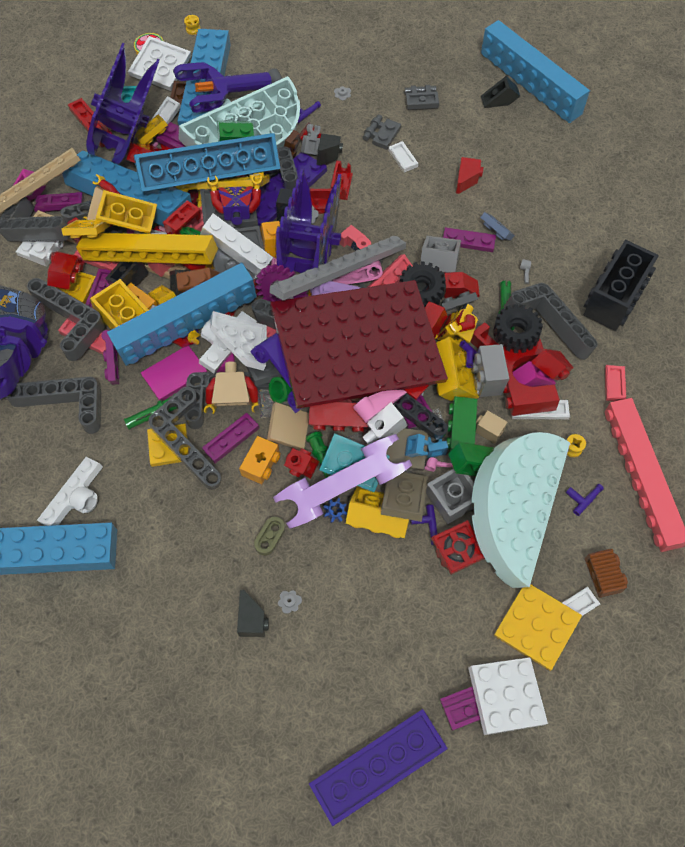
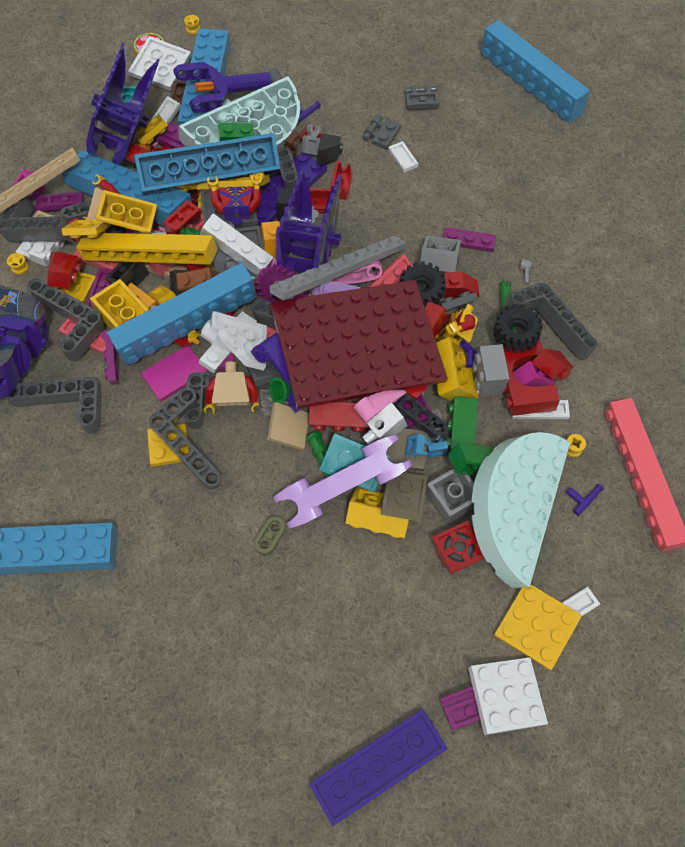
(18, 263): none -> yellow wheel
(73, 494): white plate -> none
(84, 115): red plate -> none
(132, 422): green pin -> none
(230, 438): magenta plate -> none
(251, 618): pearl dark grey slope -> none
(260, 450): light orange brick -> none
(287, 606): light grey plant -> none
(301, 463): red brick -> none
(329, 513): blue gear -> none
(342, 93): light grey plant -> none
(354, 238): coral leg -> none
(430, 519): dark purple piece -> none
(433, 462): bright pink hand -> none
(469, 173): red slope -> none
(481, 337): red panel -> none
(490, 426): tan brick -> none
(501, 94): pearl dark grey slope -> none
(502, 231): sand blue plate -> none
(606, 573): dark orange brick -> none
(615, 383): coral tile -> none
(620, 285): black brick -> none

